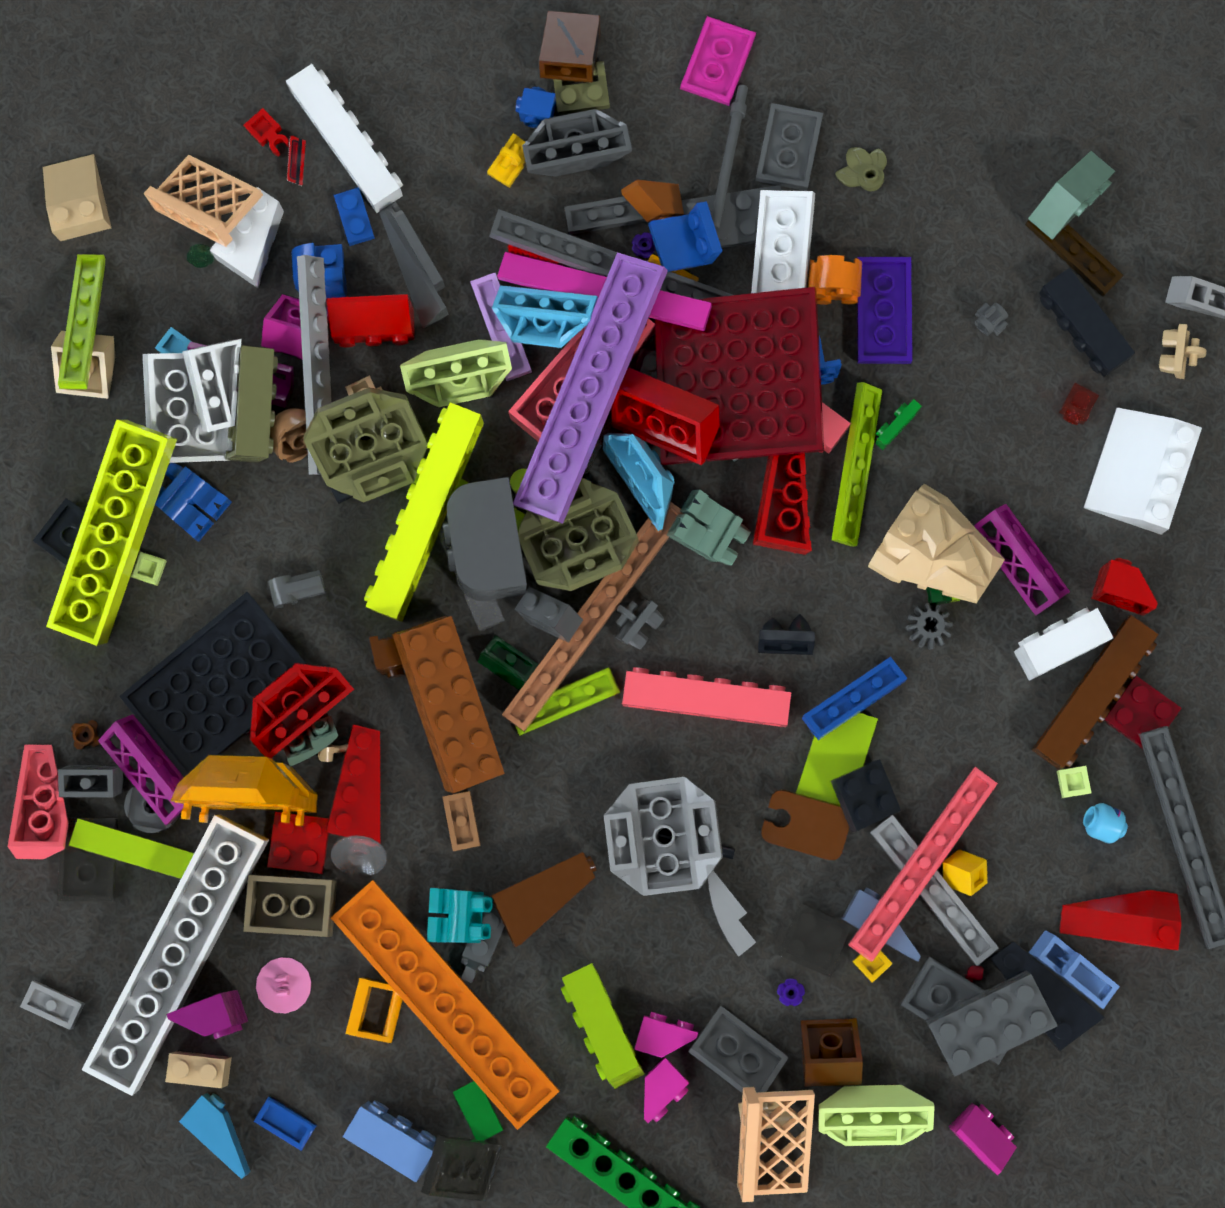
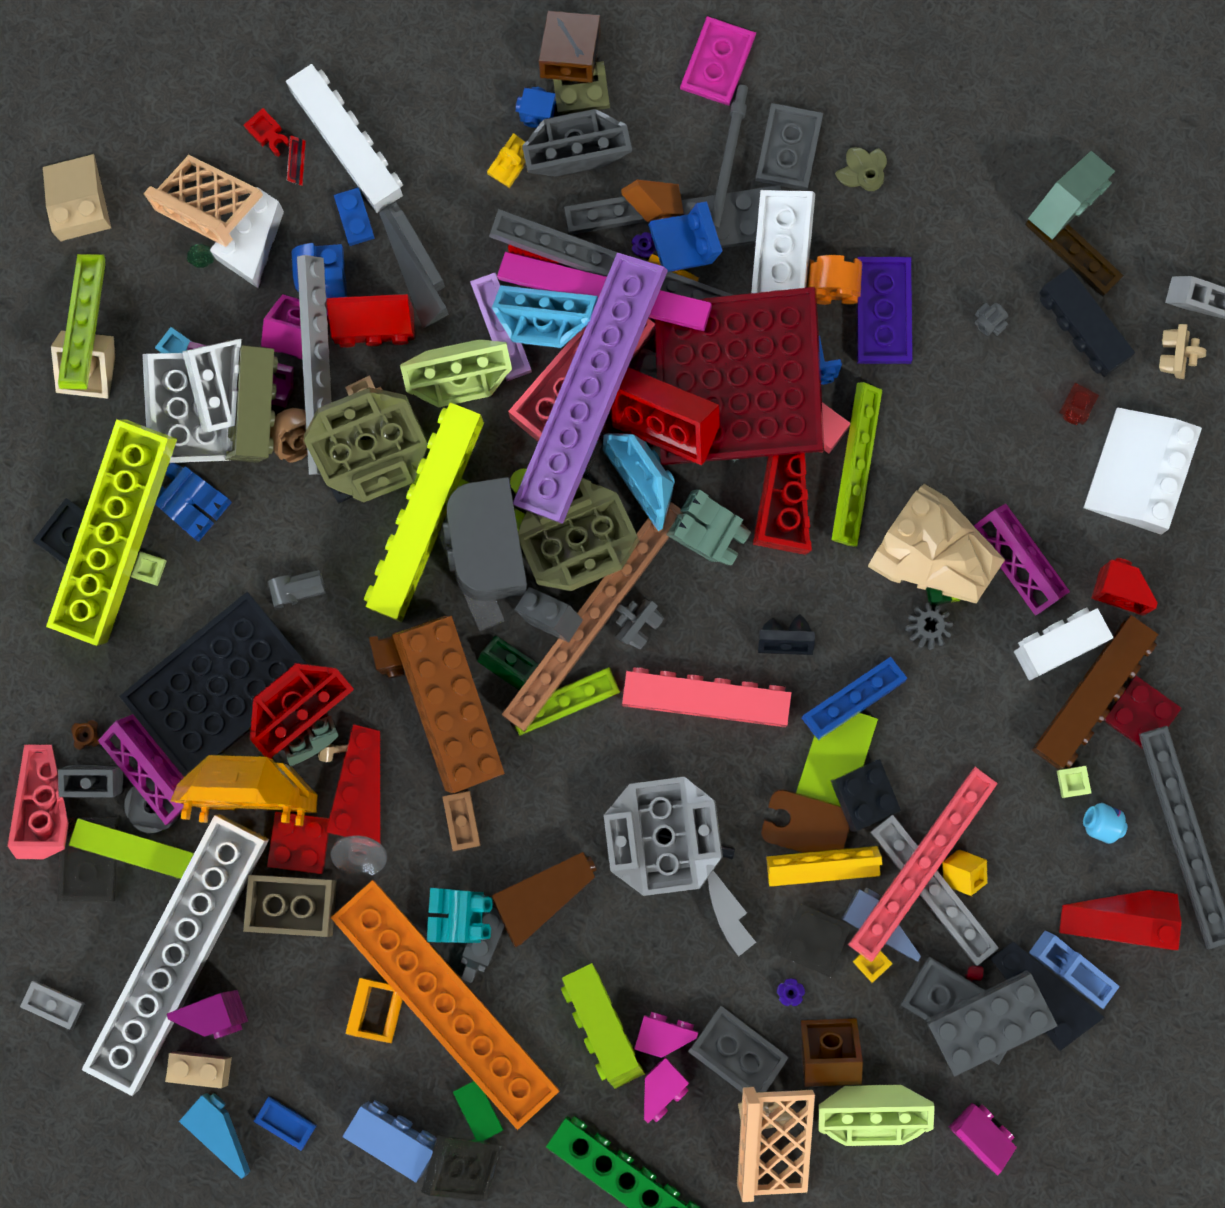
(283, 985): bright pink piece -> none
(823, 866): none -> yellow fence
(904, 415): green plate -> none

